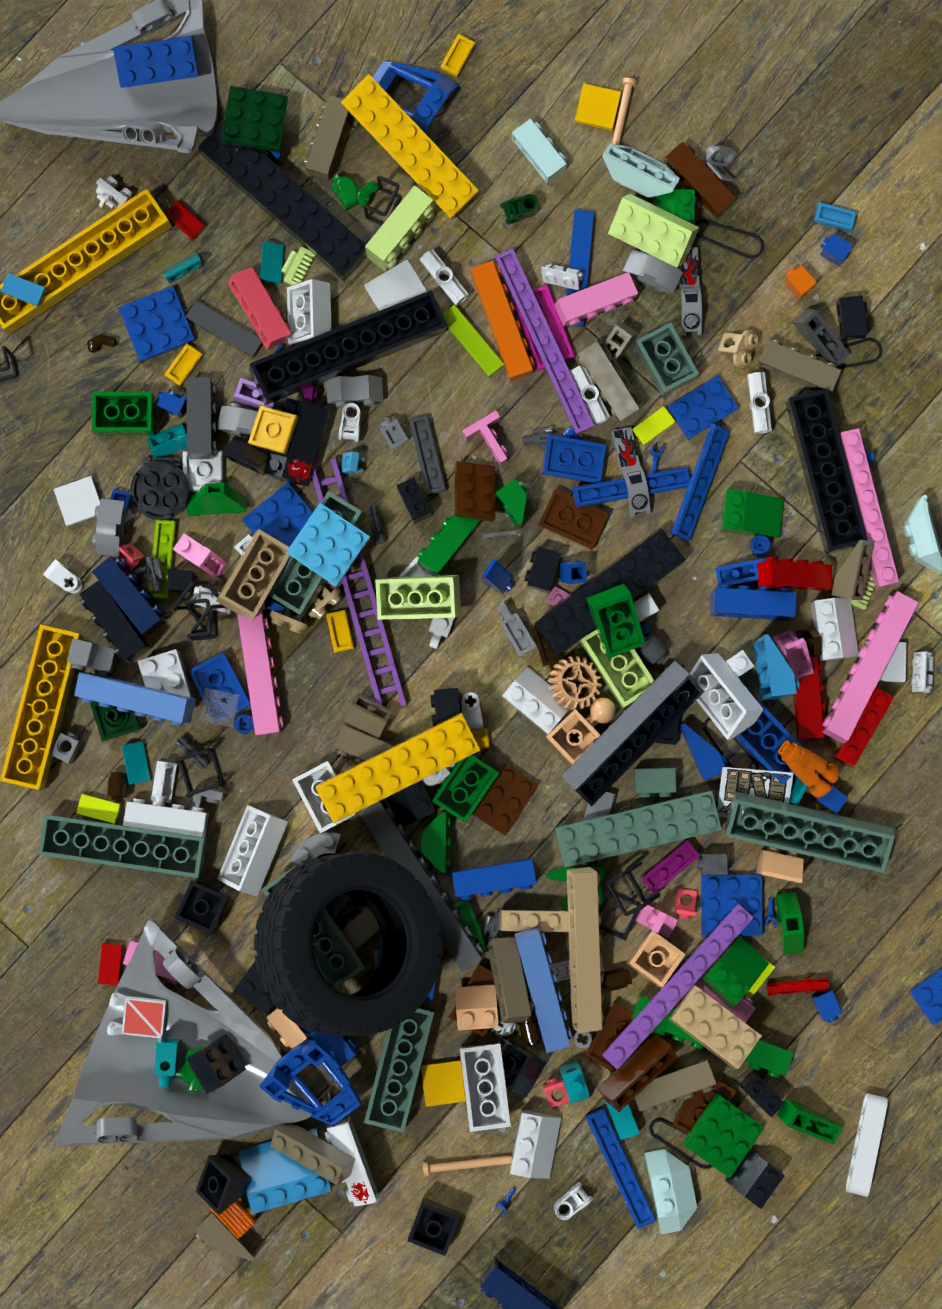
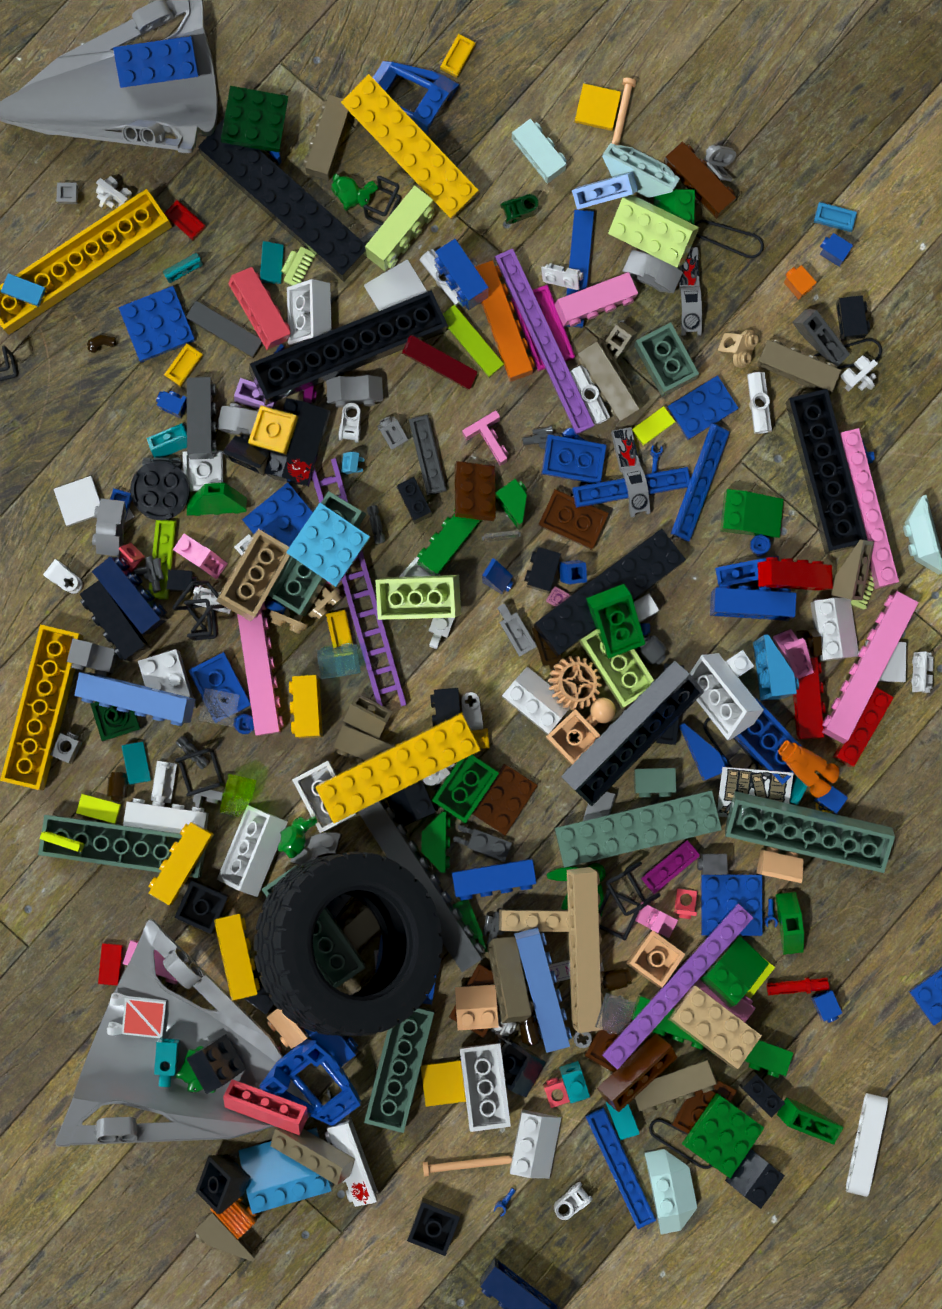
(62, 841): none -> neon yellow tile
(67, 193): none -> light grey plate
(123, 413): green brick -> none
(181, 863): none -> yellow brick
(235, 957): none -> yellow brick
(237, 795): none -> clear neon green slope
(265, 1107): none -> coral brick
(293, 836): none -> green animal
(306, 706): none -> yellow brick
(338, 661): none -> clear light blue brick
(439, 362): none -> dark red tile
(460, 275): none -> blue brick
(485, 843): none -> dark grey hinge
(605, 190): none -> light blue brick
(615, 1014): none -> clear piece
(865, 367): none -> white hips

